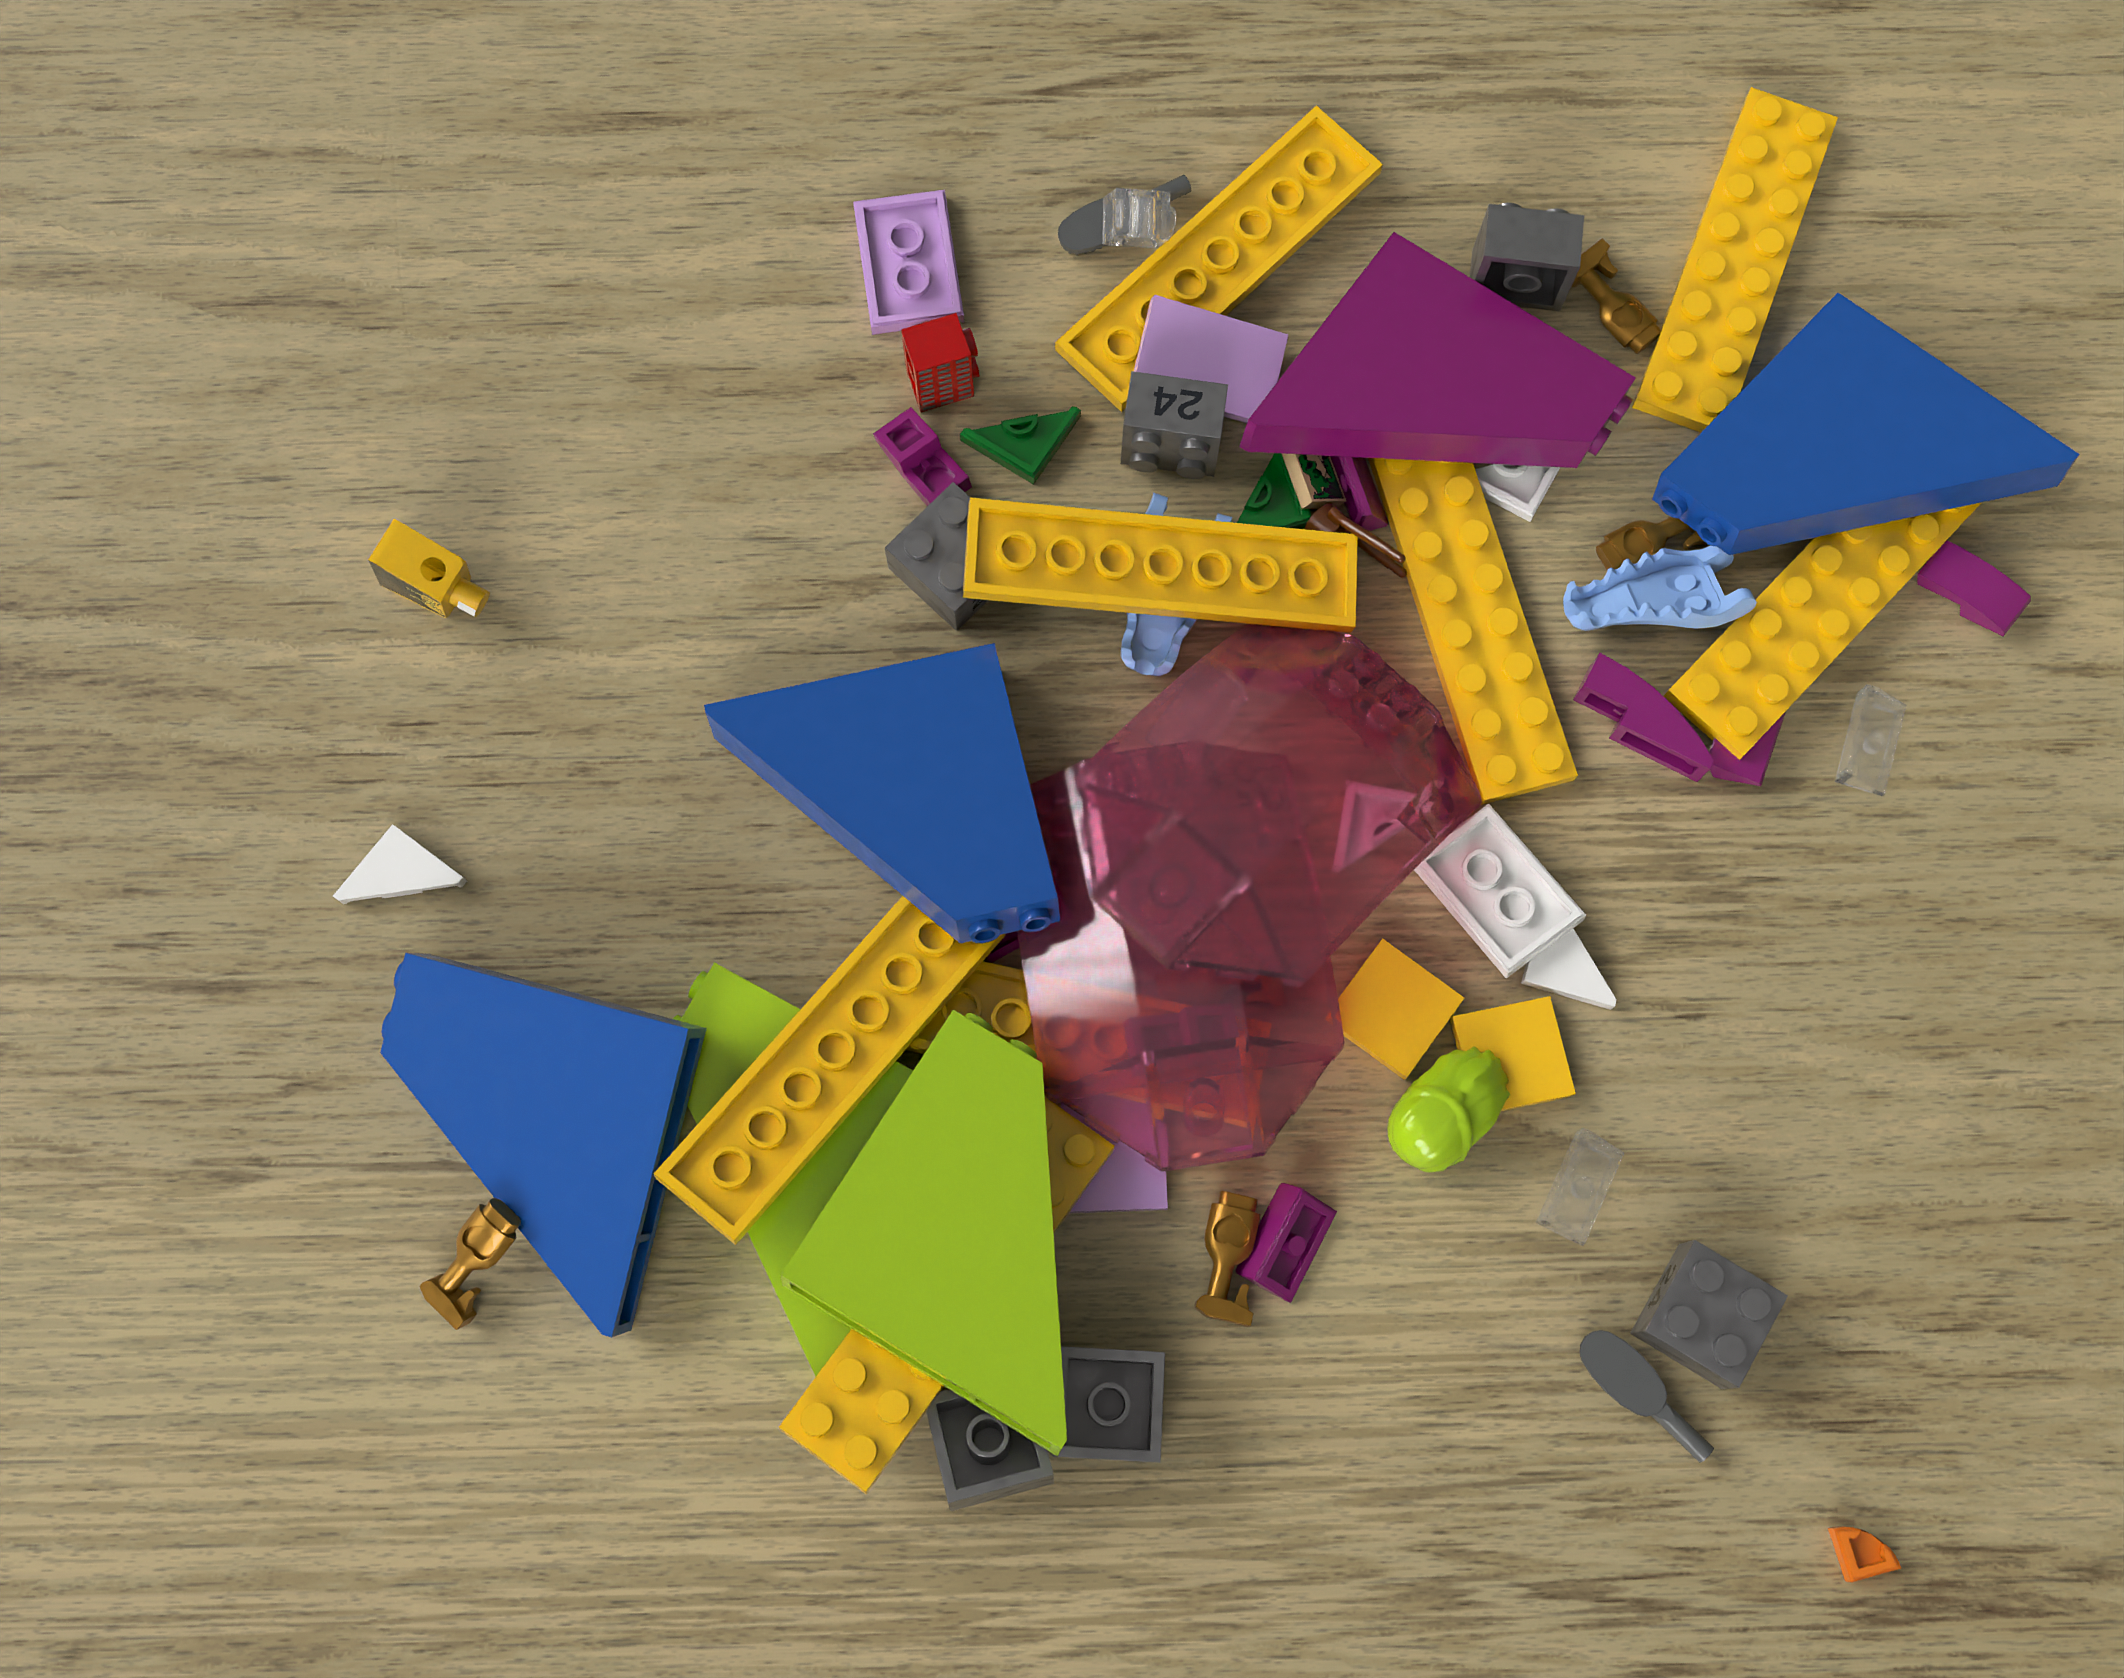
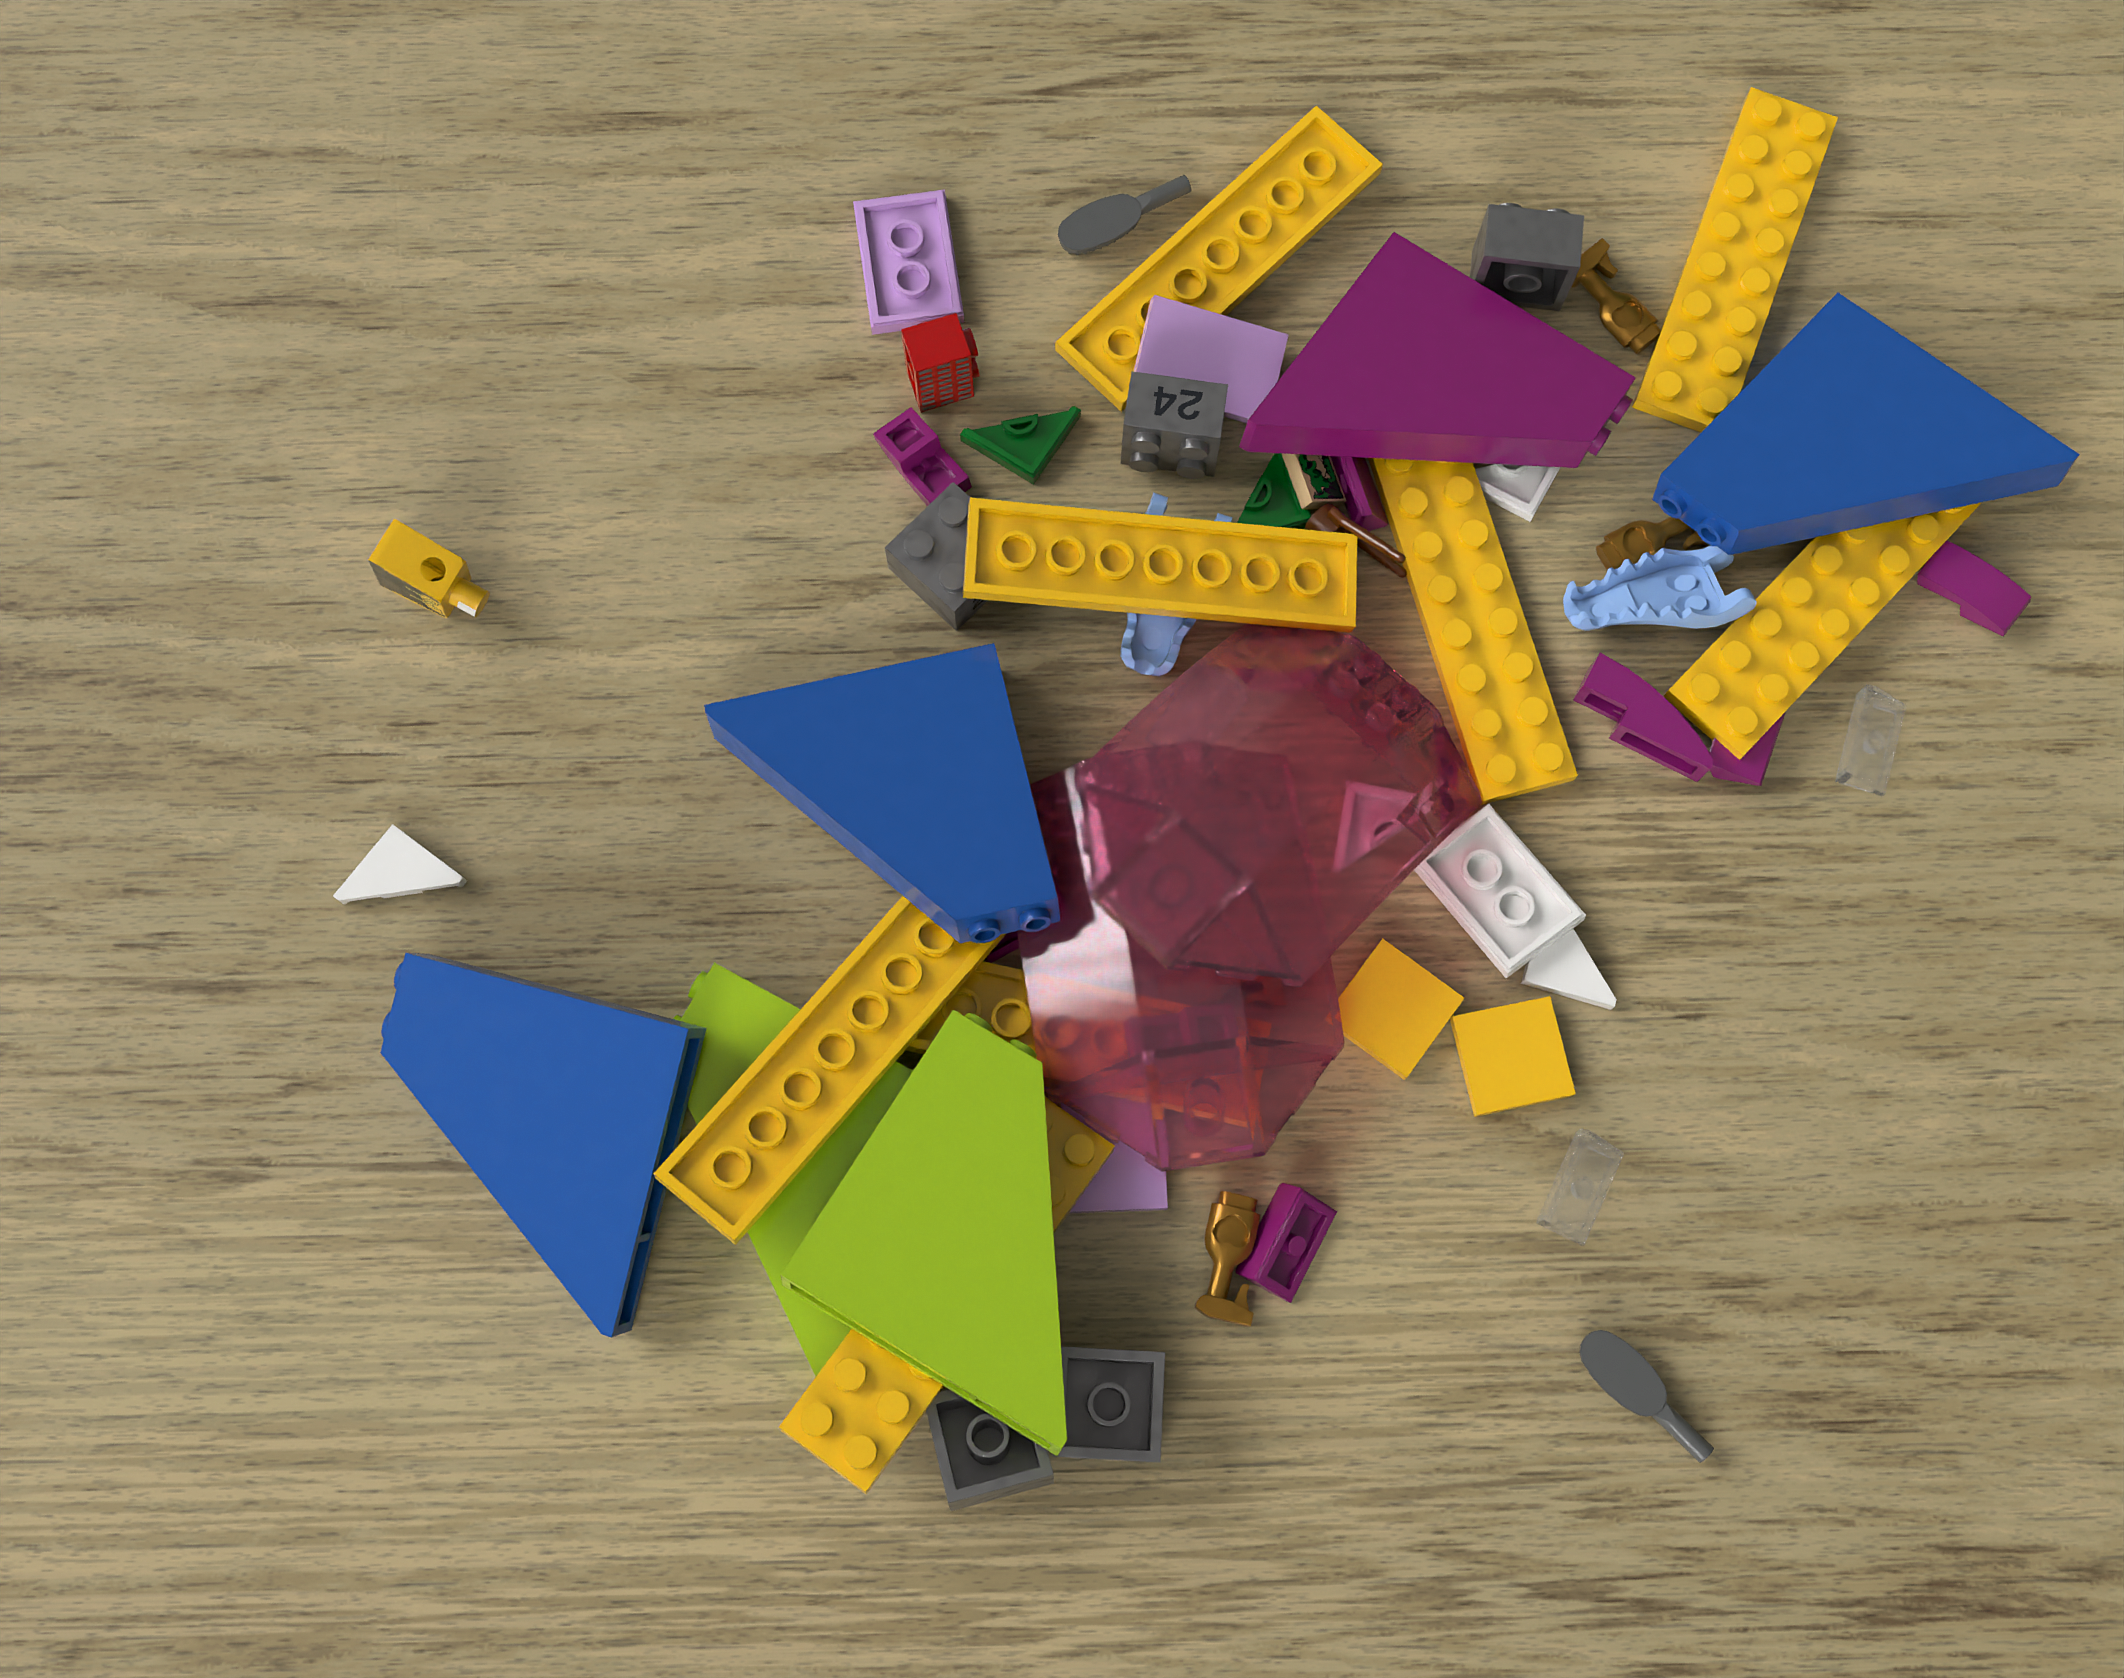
(479, 1247): pearl gold piece -> none
(1137, 218): clear brick -> none
(1448, 1109): lime hair -> none
(1709, 1314): flat silver brick -> none
(1861, 1553): orange tile -> none

